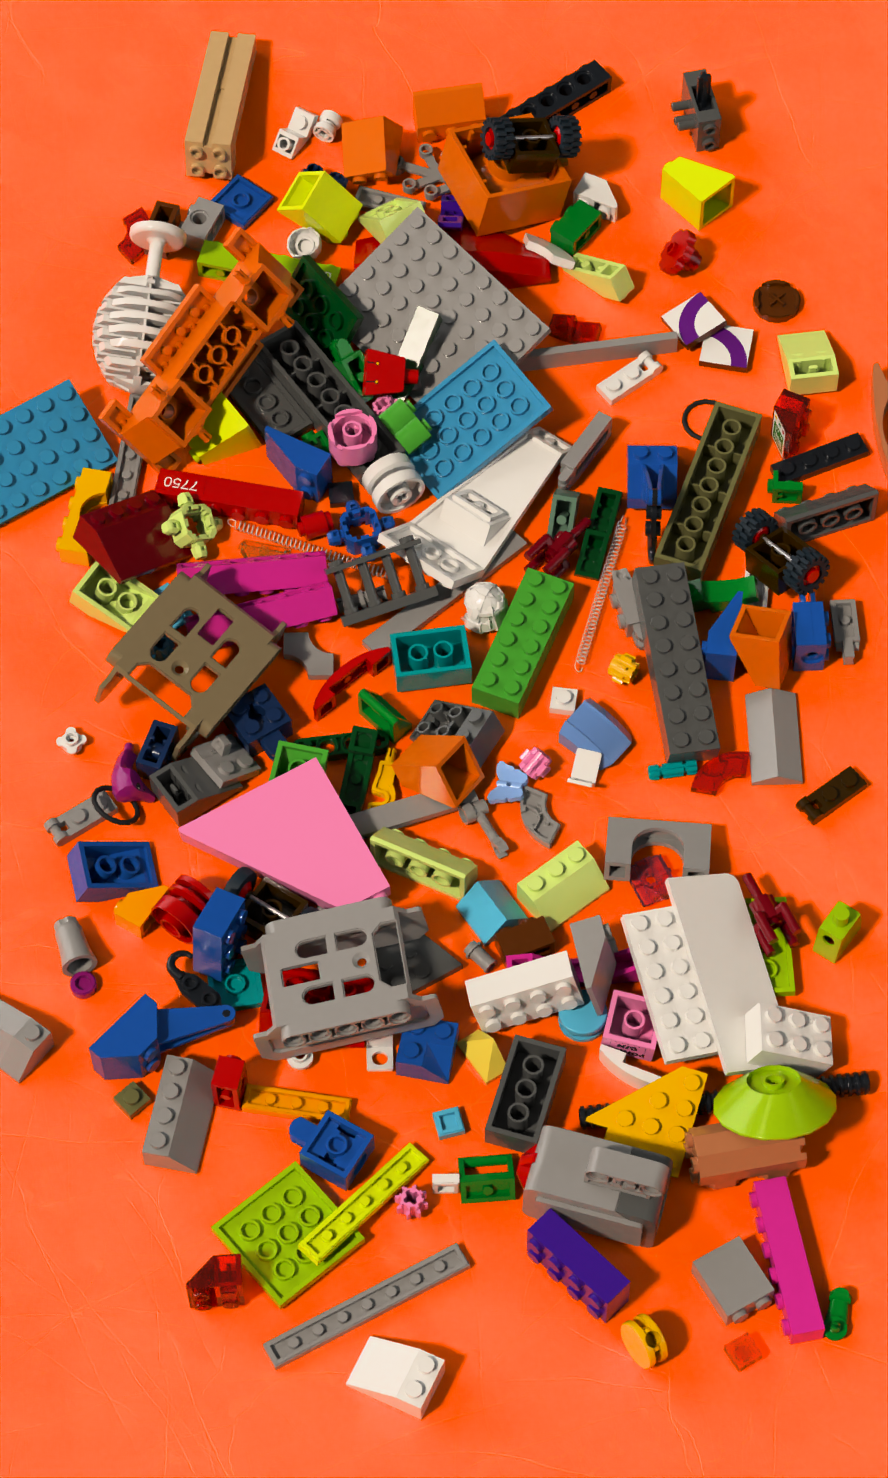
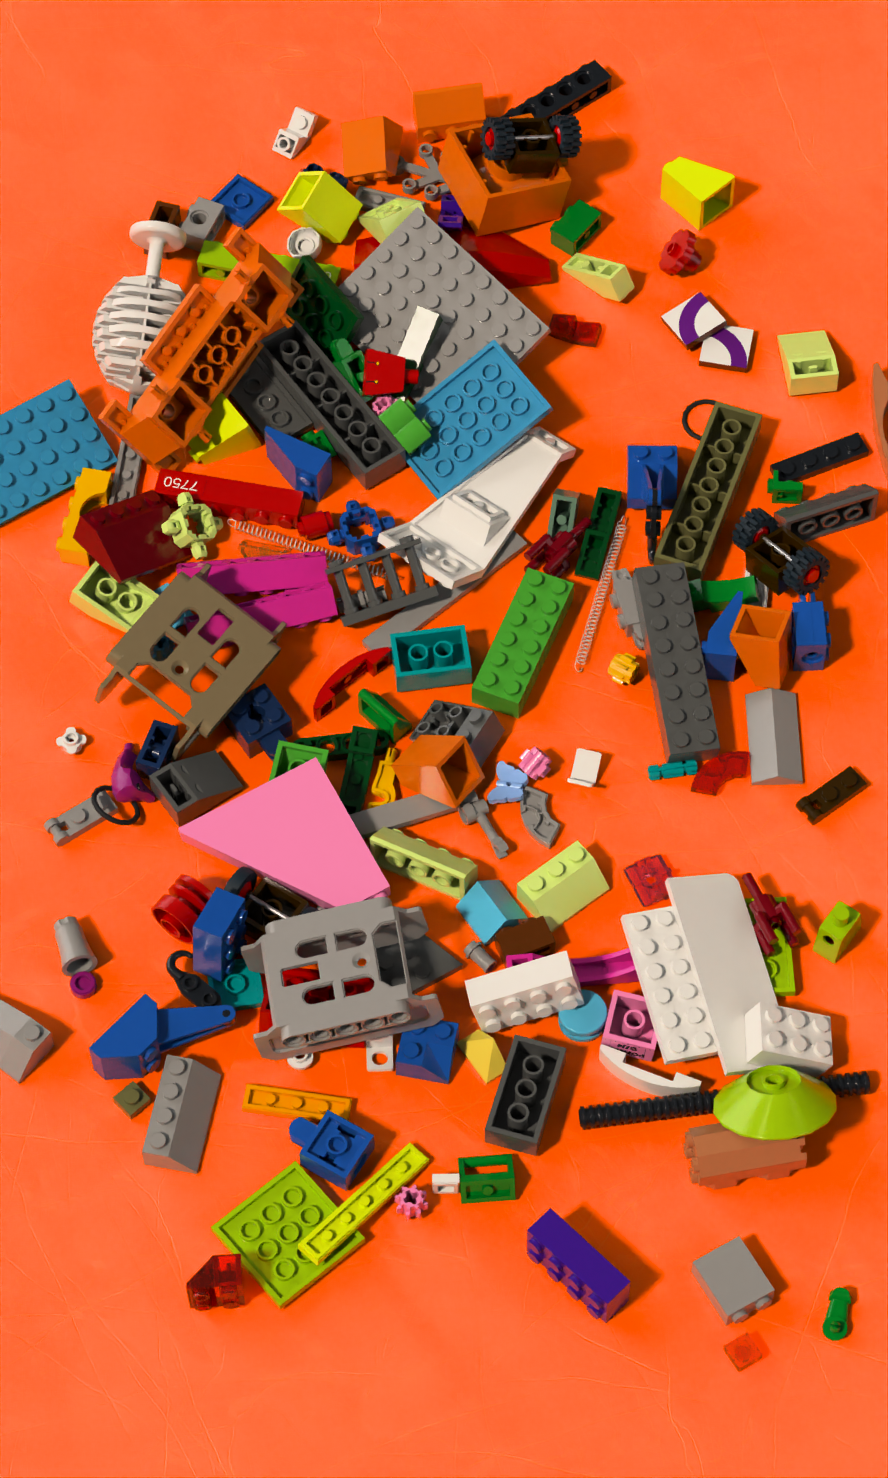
(110, 869): blue slope -> none
(127, 247): clear red tile -> none
(135, 910): light orange slope -> none
(219, 105): tan brick -> none
(225, 760): light grey hinge -> none
(229, 1082): red brick -> none
(300, 649): tile -> none
(326, 128): white wheel -> none
(340, 493): black tile -> none
(352, 438): bright pink brick -> none
(366, 1306): light grey tile -> none
(393, 483): white wheel -> none
(397, 1375): white slope -> none
(448, 1123): medium azure tile -> none
(485, 607): white helmet -> none
(549, 251): tile -> none
(563, 701): white plate -> none
(584, 450): light grey hinge -> none
(595, 730): medium blue slope -> none
(596, 958): light grey slope -> none
(596, 1185): light grey piece -> none
(598, 195): white slope -> none
(599, 351): tile -> none
(629, 378): white plate -> none
(629, 835): light grey arch -> none
(644, 1341): yellow head -> none
(656, 1115): yellow wing -> none
(700, 111): dark grey piece -> none
(776, 301): reddish brown tile -> none
(787, 1260): dark pink brick -> none
(790, 422): clear red slope -> none
(845, 628): light grey hinge -> none

